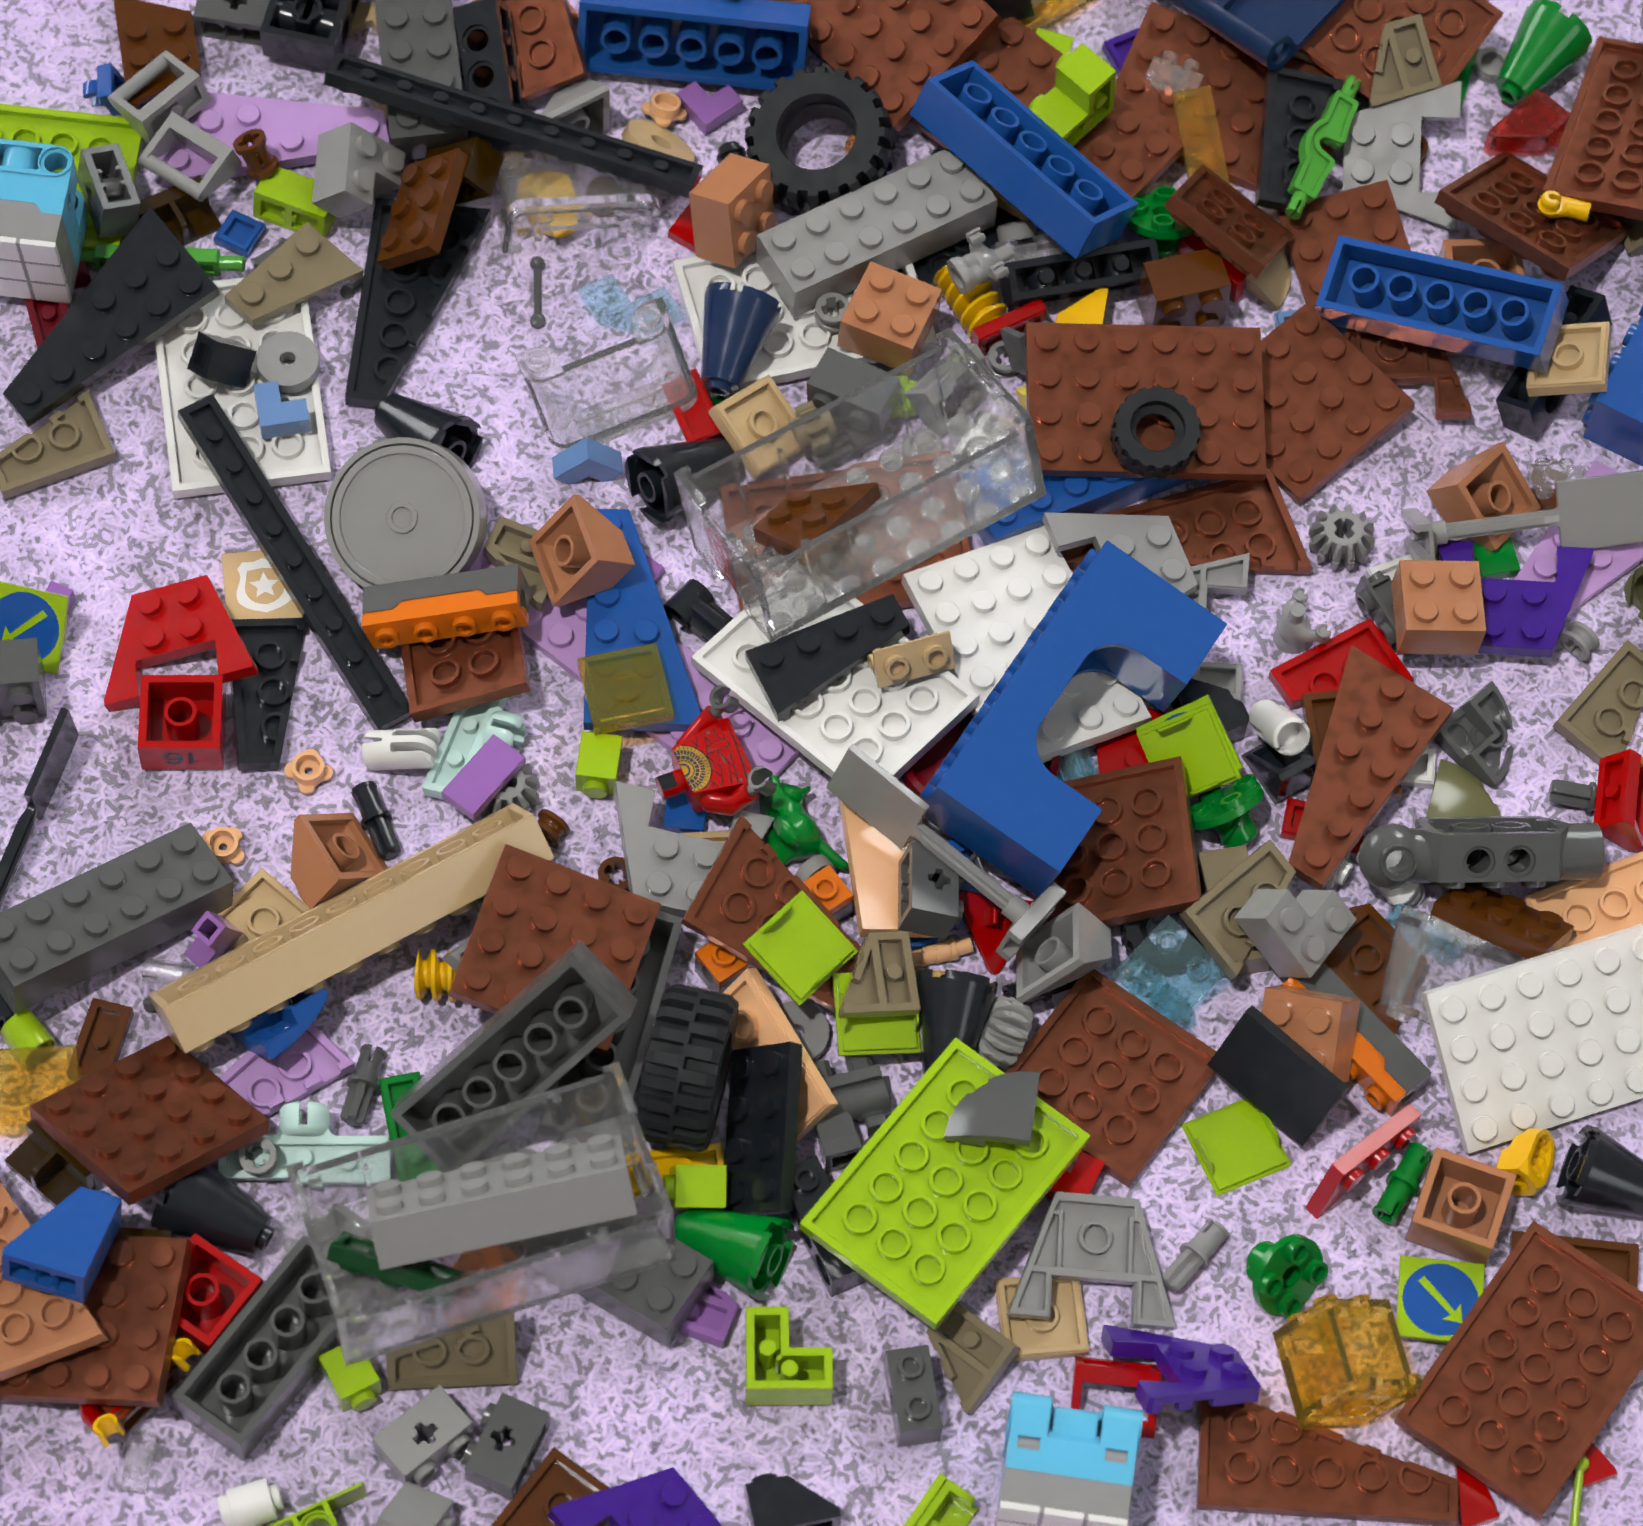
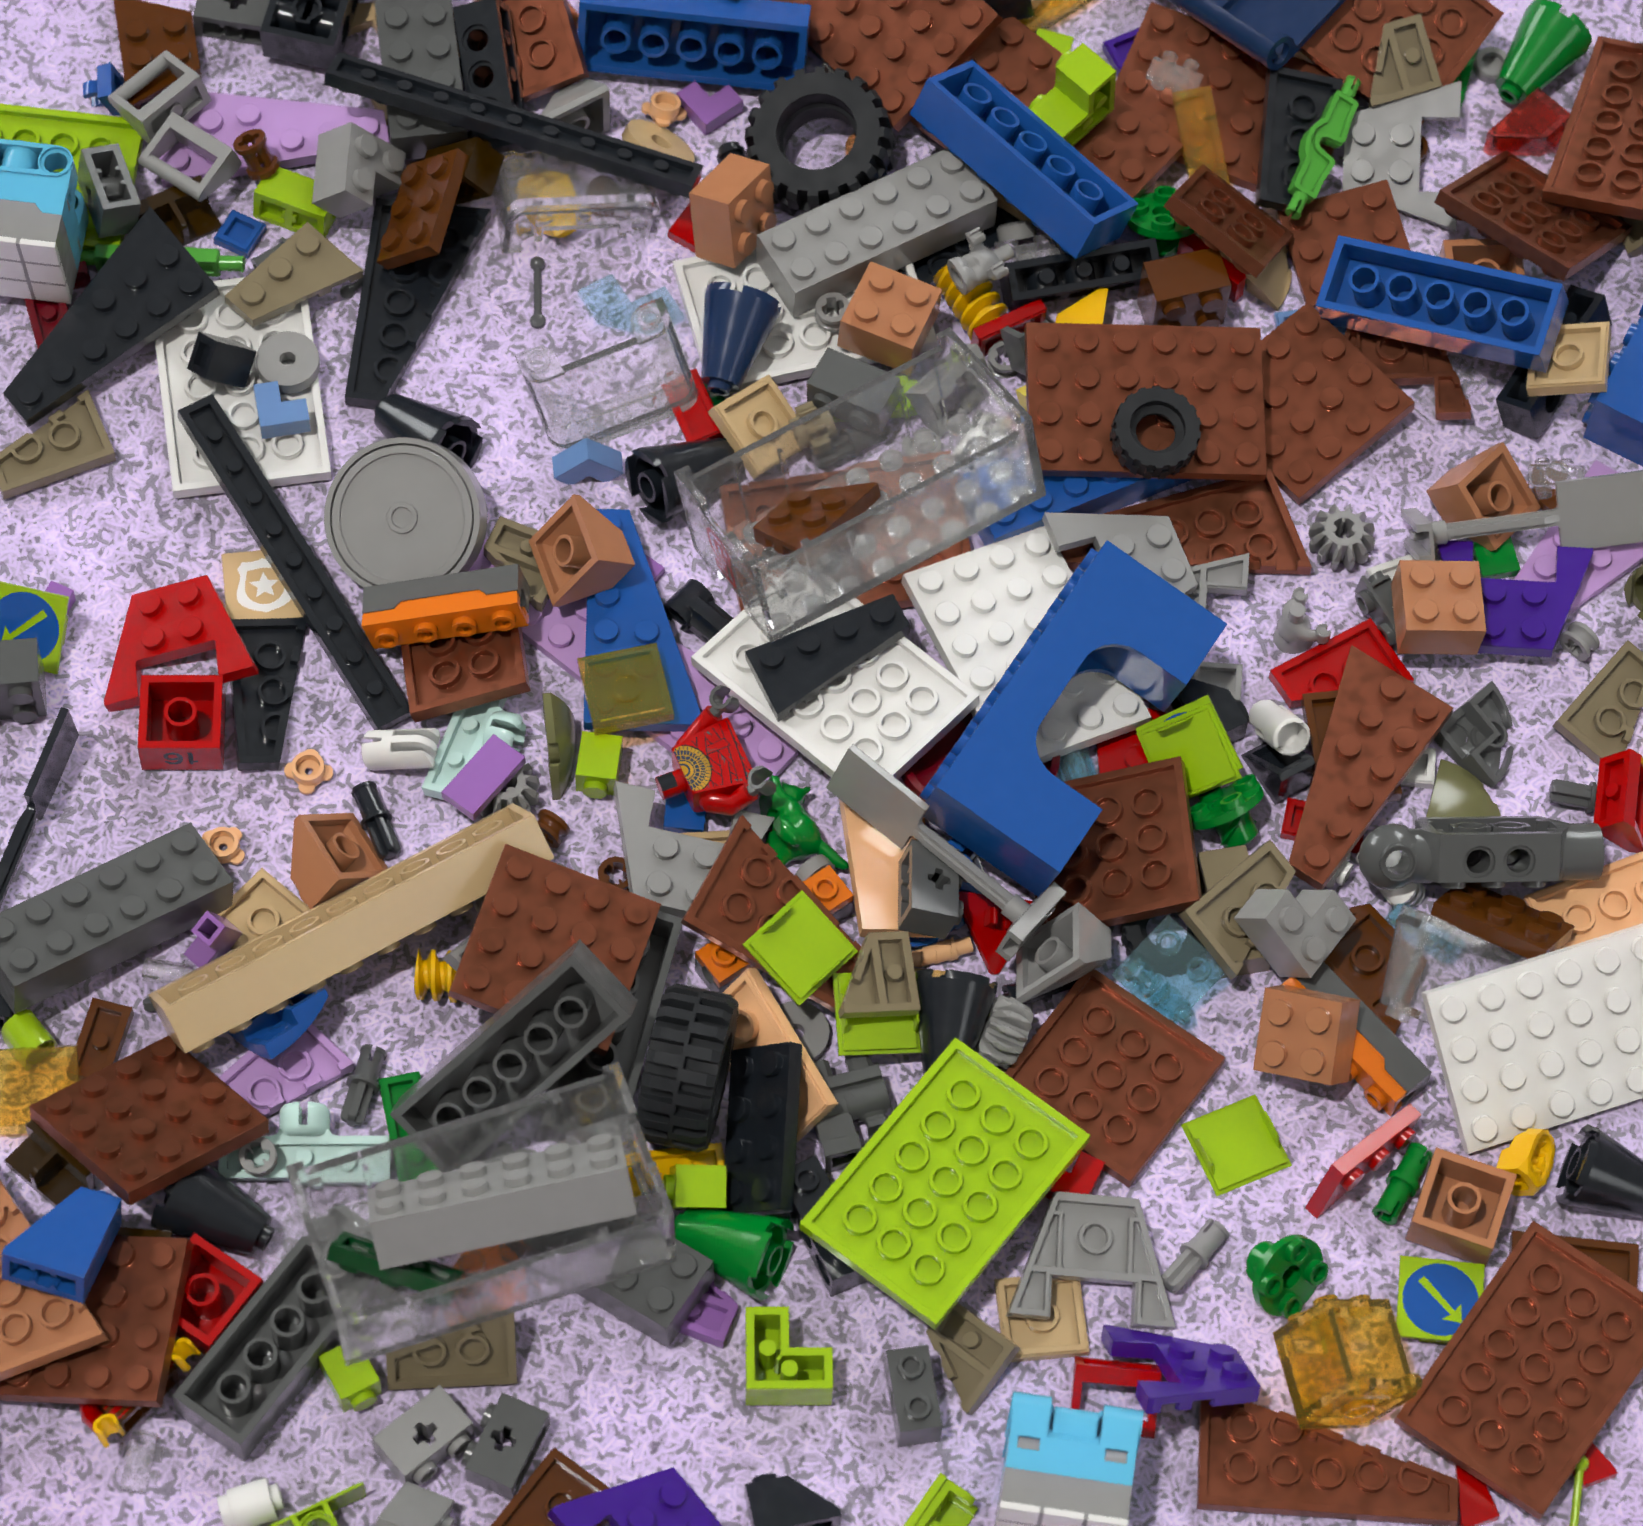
(561, 742): none -> olive brick
(912, 659): tan hinge -> none
(997, 1111): dark grey brick -> none
(1277, 1075): black tile -> none
(1555, 206): yellow arm -> none

